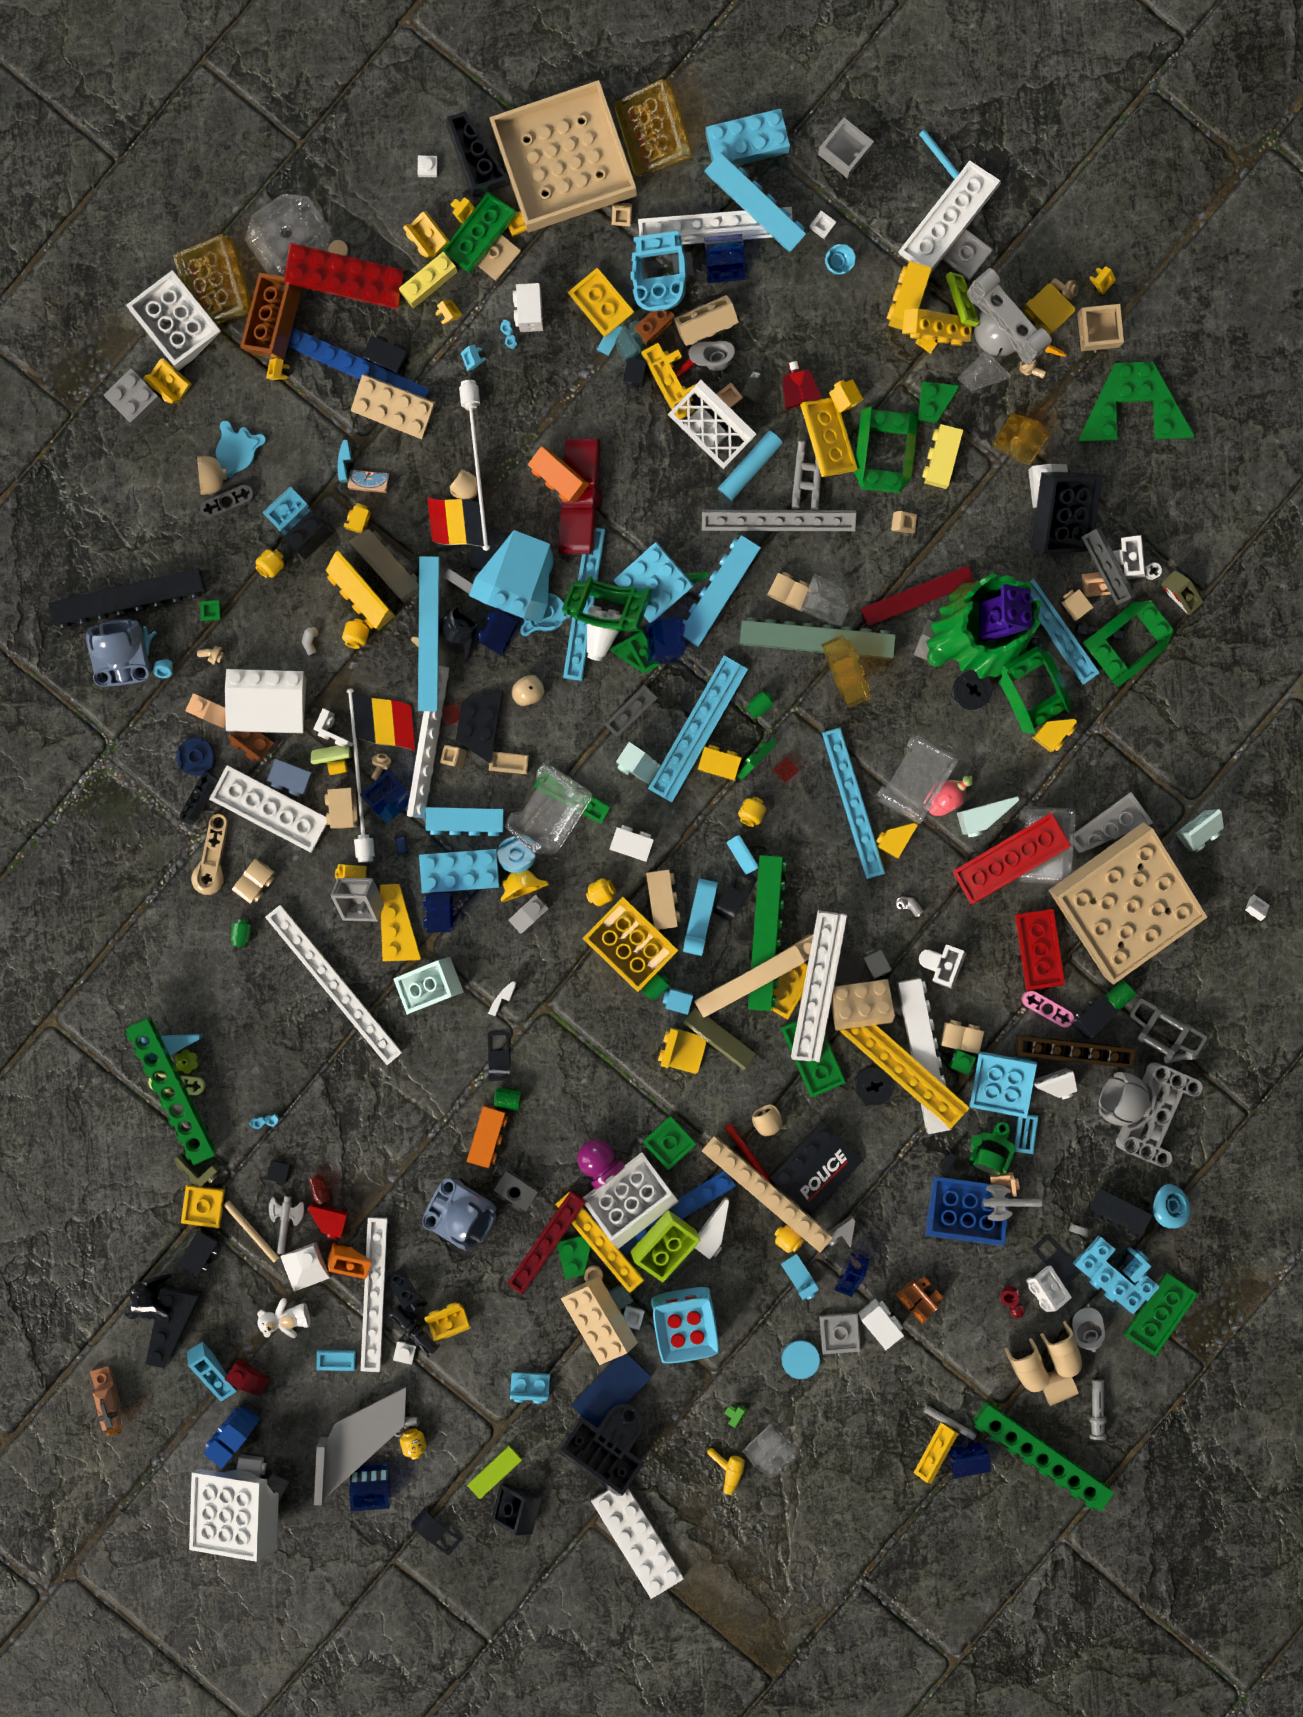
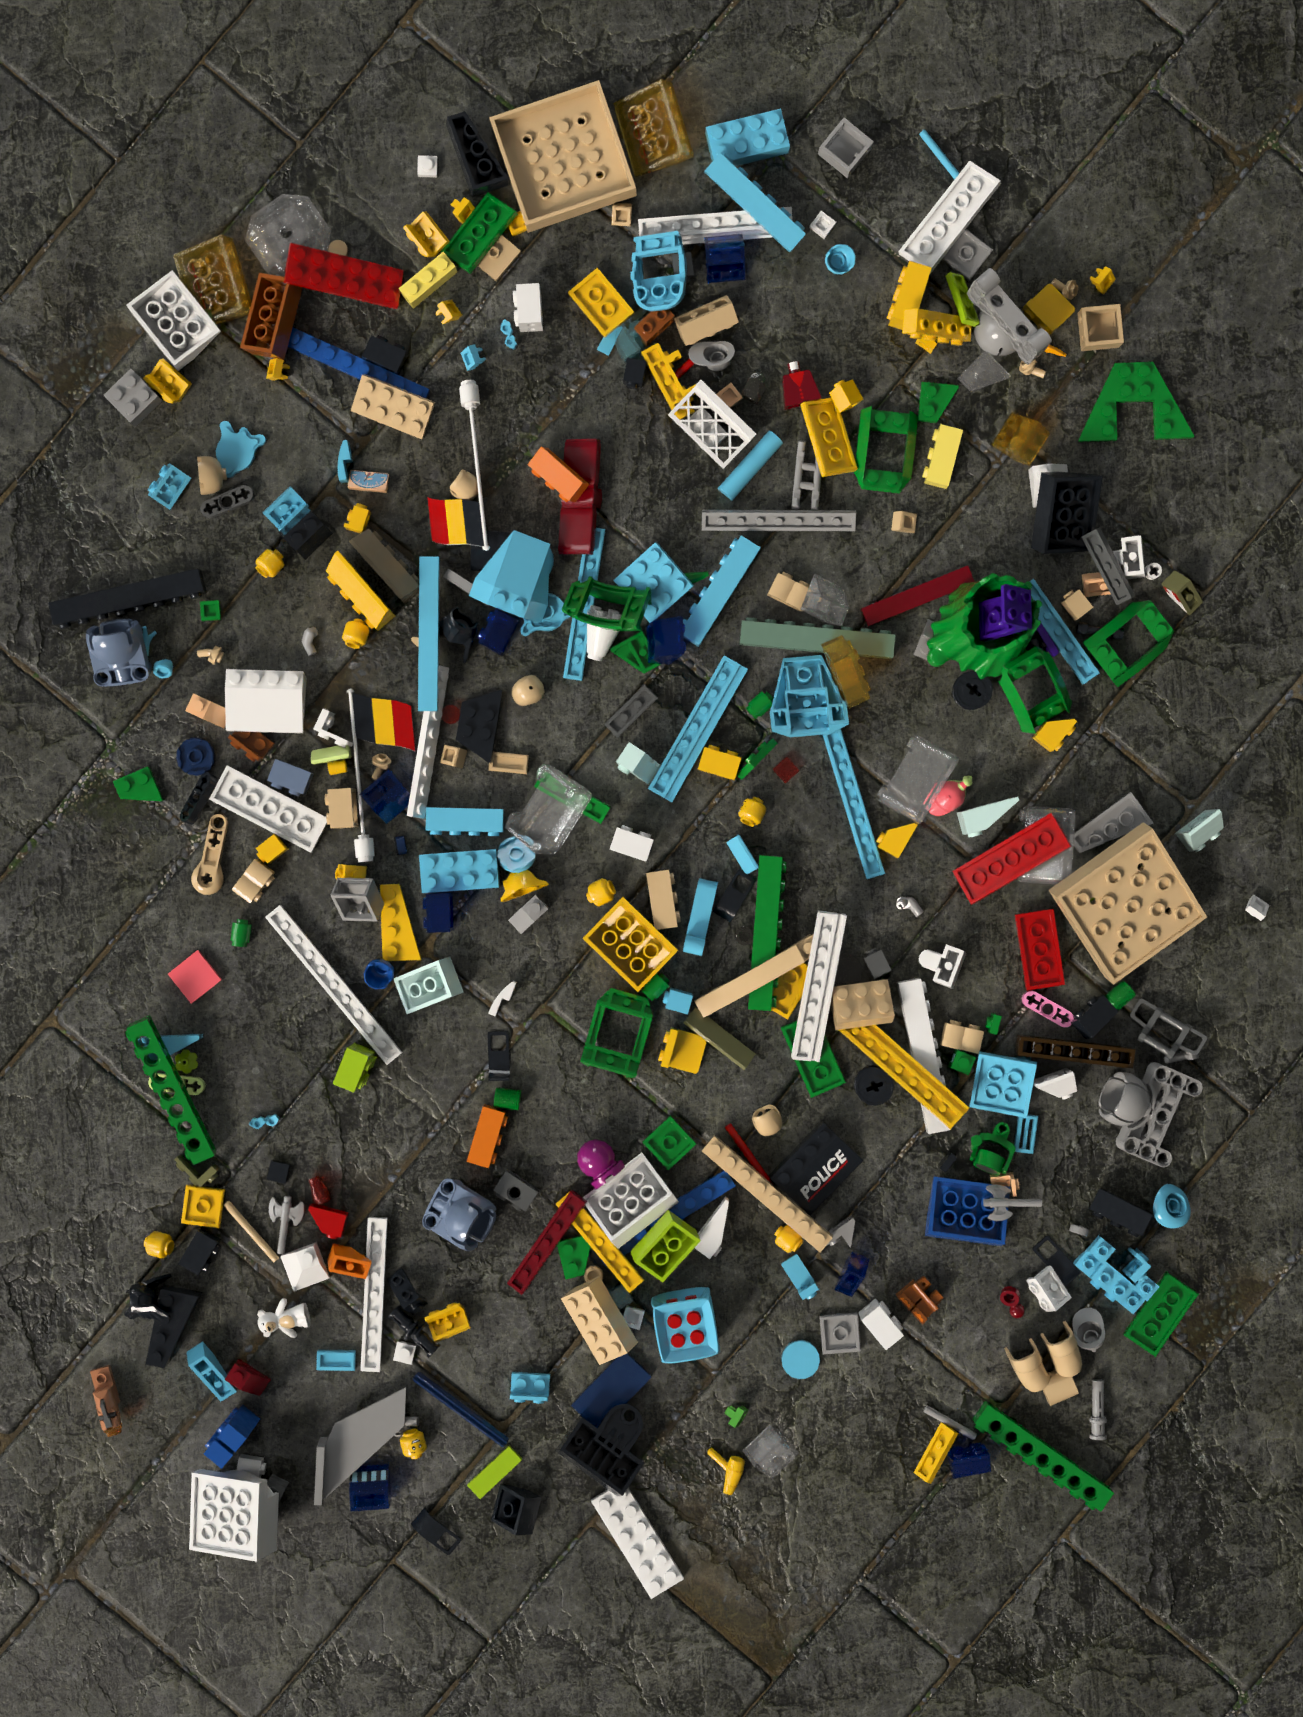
(138, 786): none -> green wing
(159, 1244): none -> yellow head
(168, 486): none -> medium azure bracket
(195, 976): none -> coral tile
(271, 849): none -> yellow brick
(354, 1067): none -> lime brick
(378, 973): none -> blue hair
(461, 1409): none -> dark blue axle
(610, 1059): none -> green wedge
(807, 699): none -> medium azure wedge
(993, 1023): none -> green plate
(1047, 642): none -> dark purple tile

